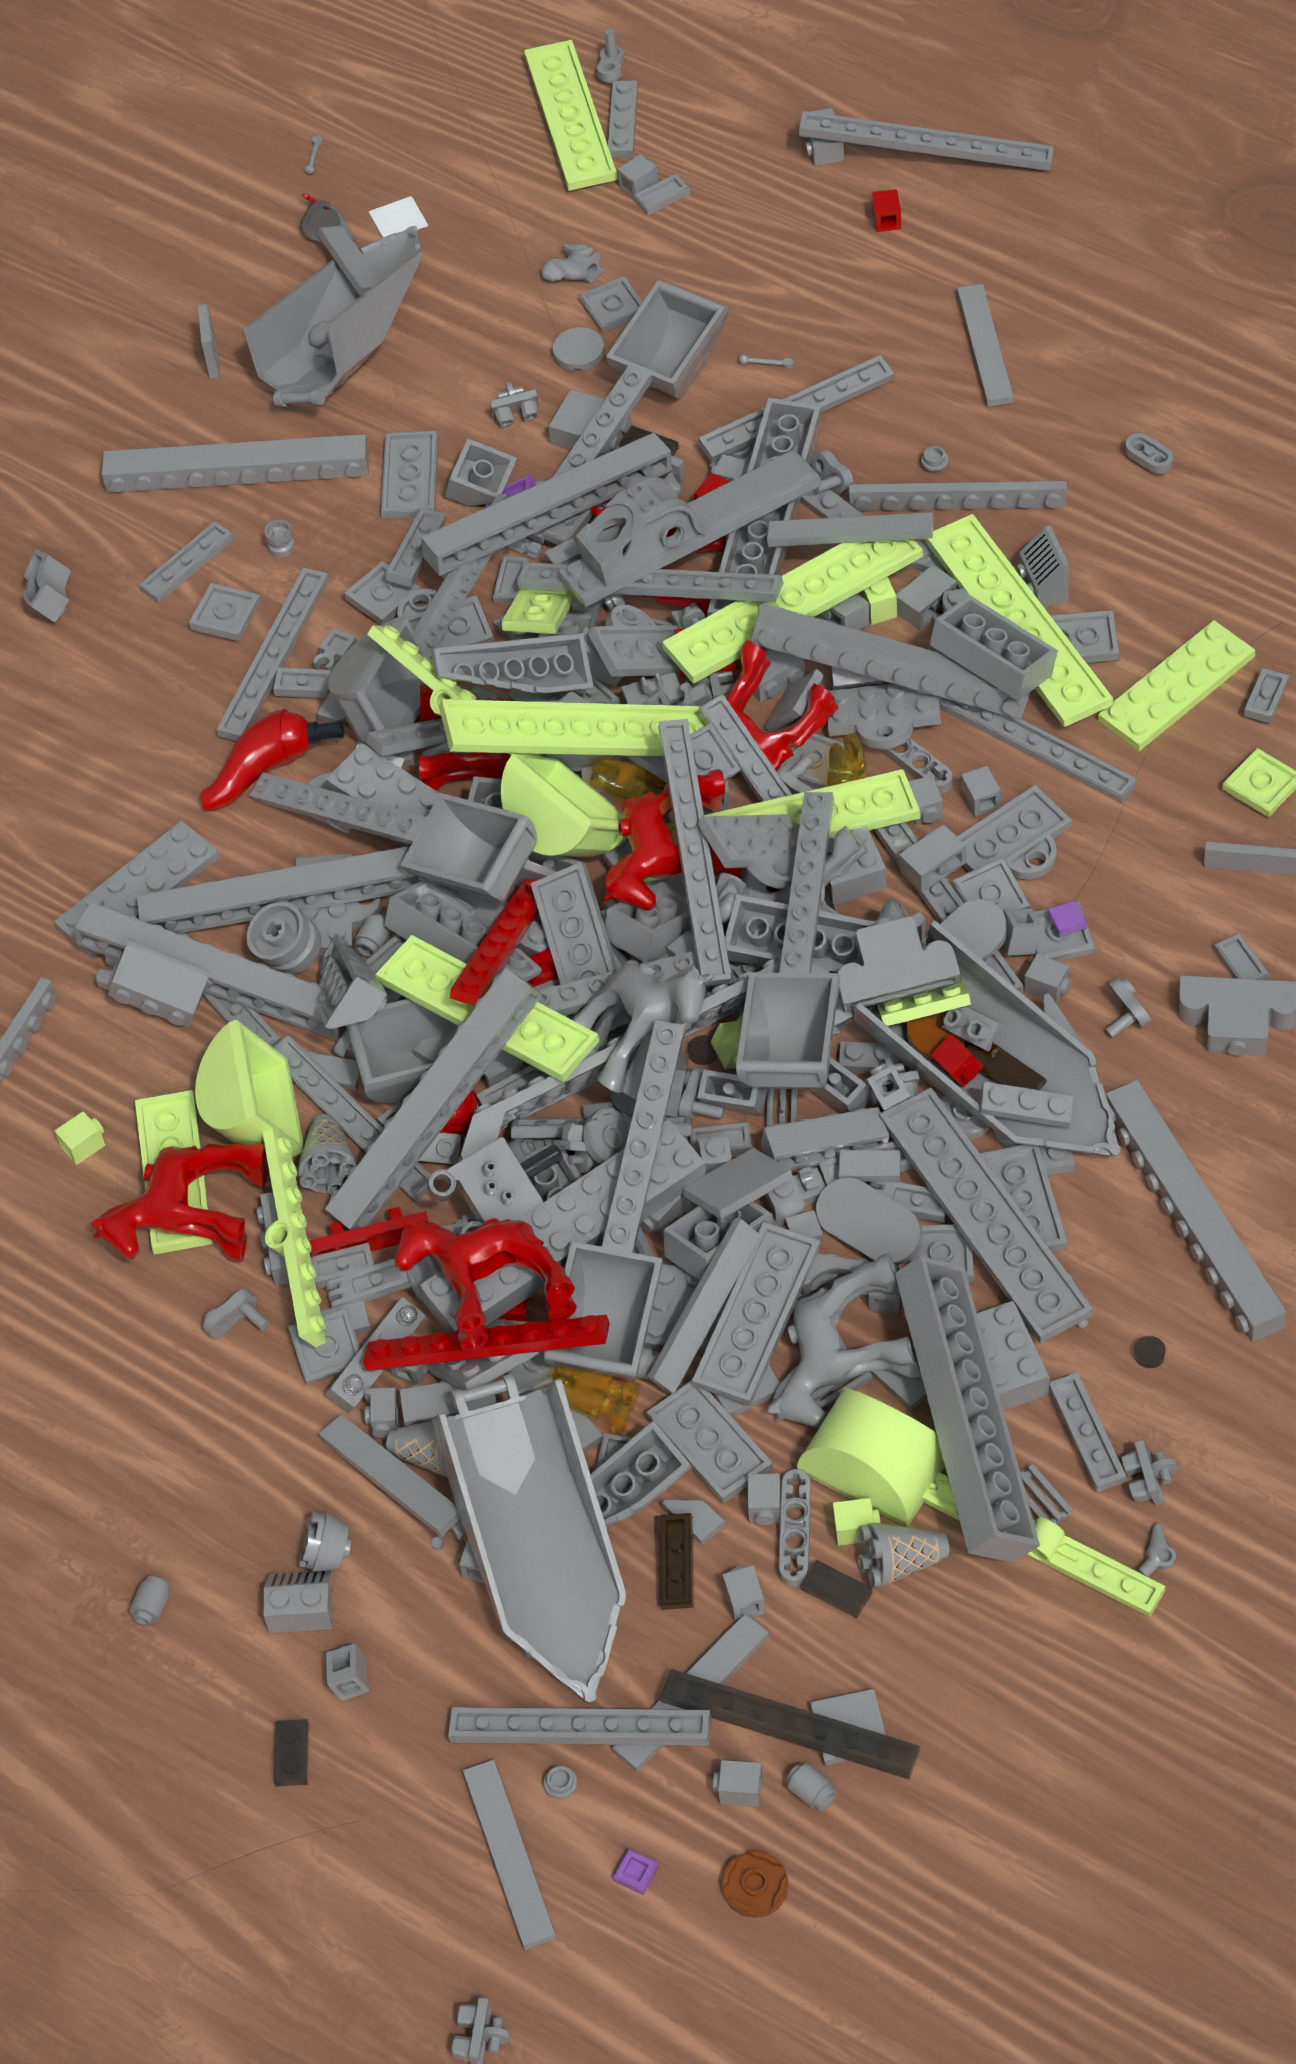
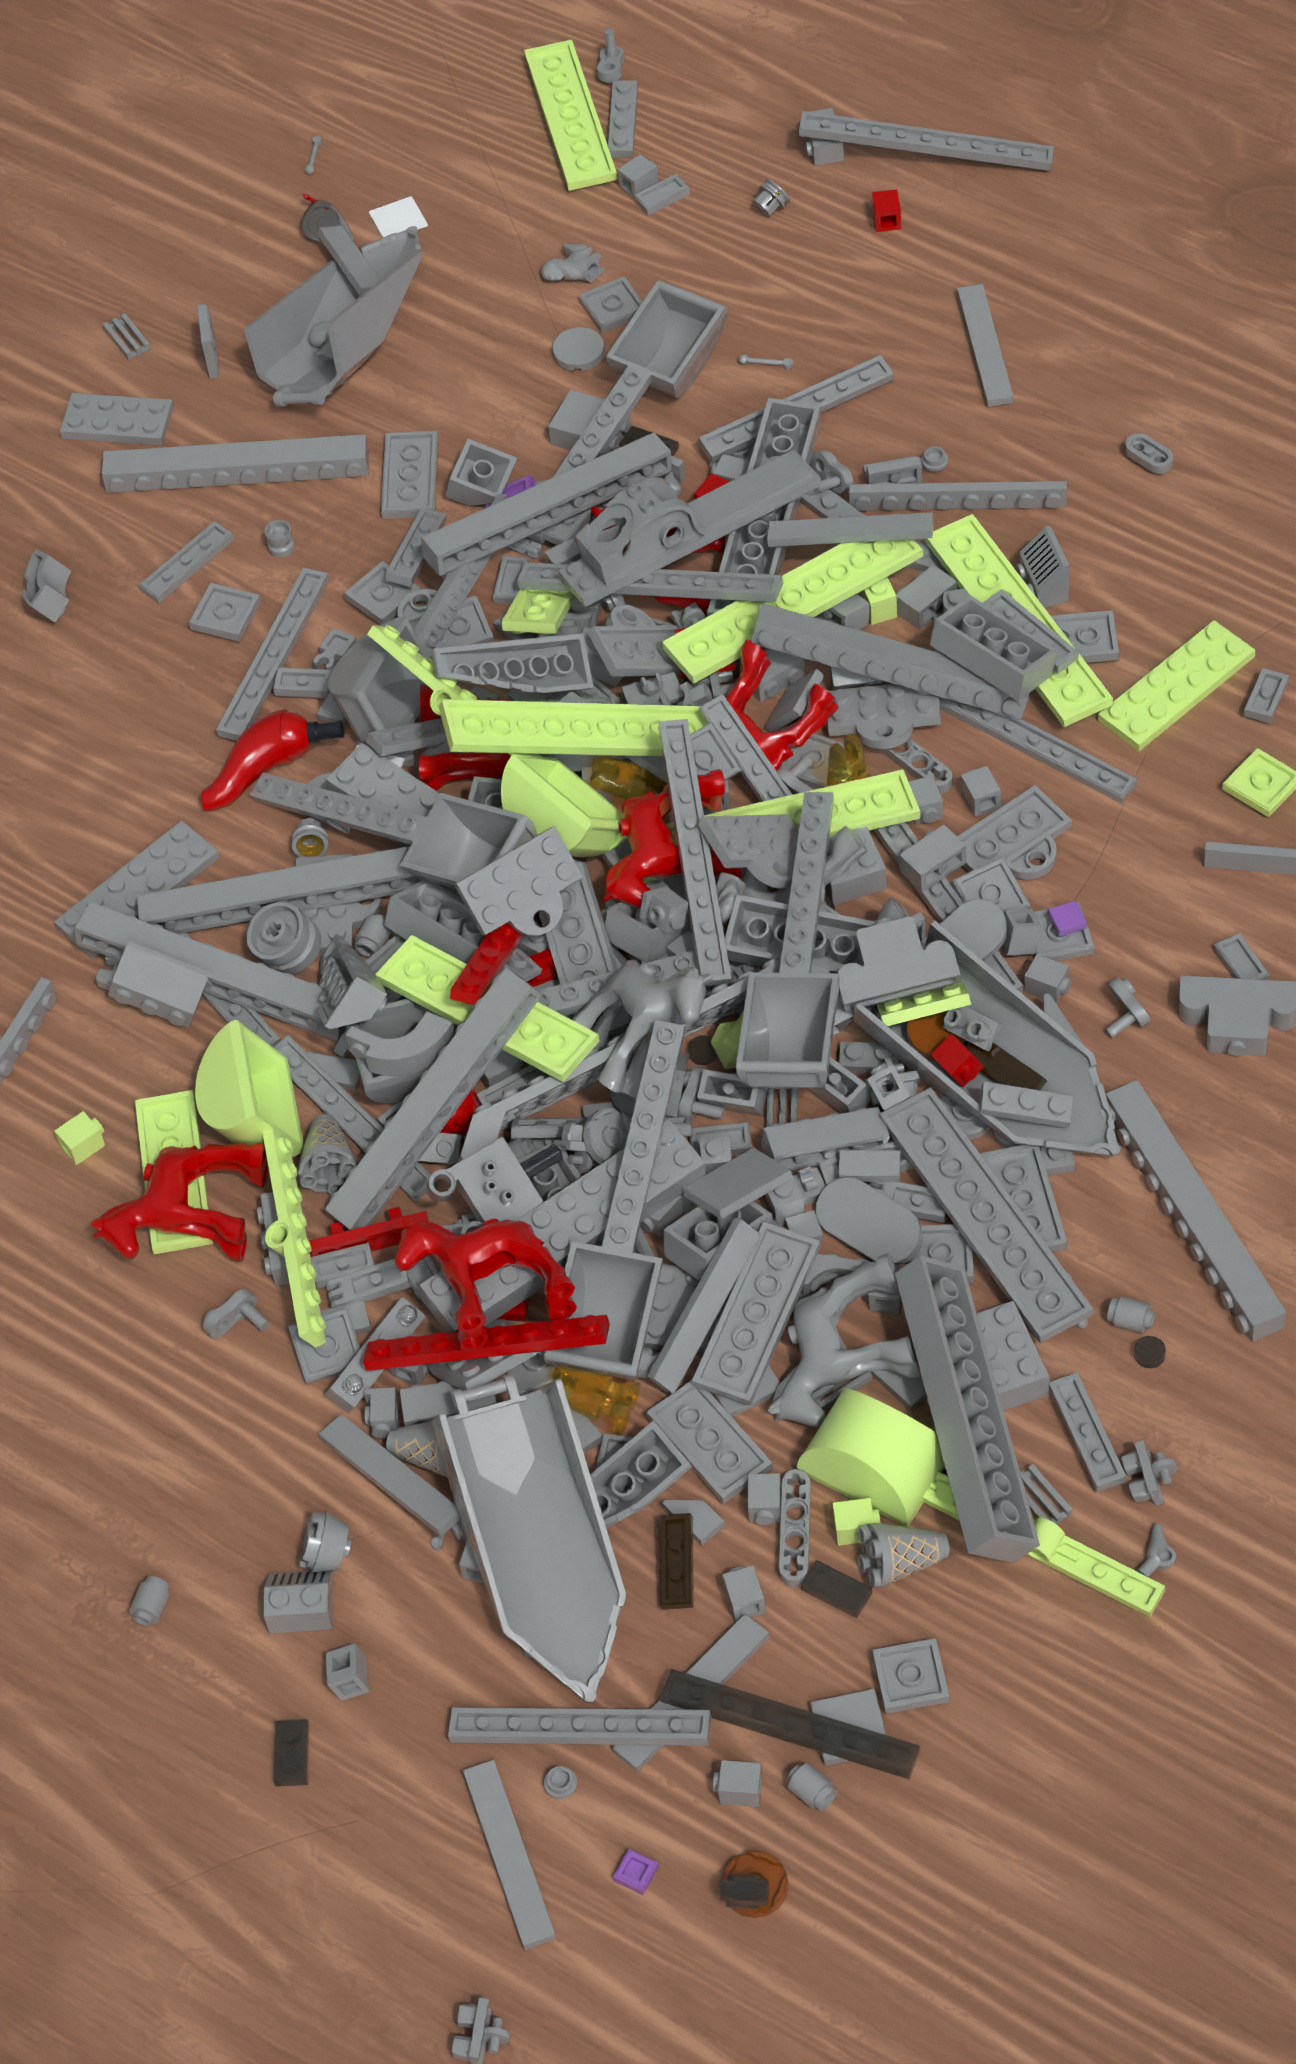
(117, 419): none -> light grey plate
(119, 324): none -> light grey tile
(309, 839): none -> light grey piece
(403, 1054): none -> light grey arch
(514, 401): light grey hips -> none
(521, 885): none -> light grey plate
(664, 909): none -> light grey brick
(744, 1891): none -> clear smoke brick
(771, 197): none -> light grey piece
(896, 471): none -> light grey panel
(910, 1676): none -> light grey plate
(1015, 612): none -> light grey plate
(1131, 1314): none -> light grey brick

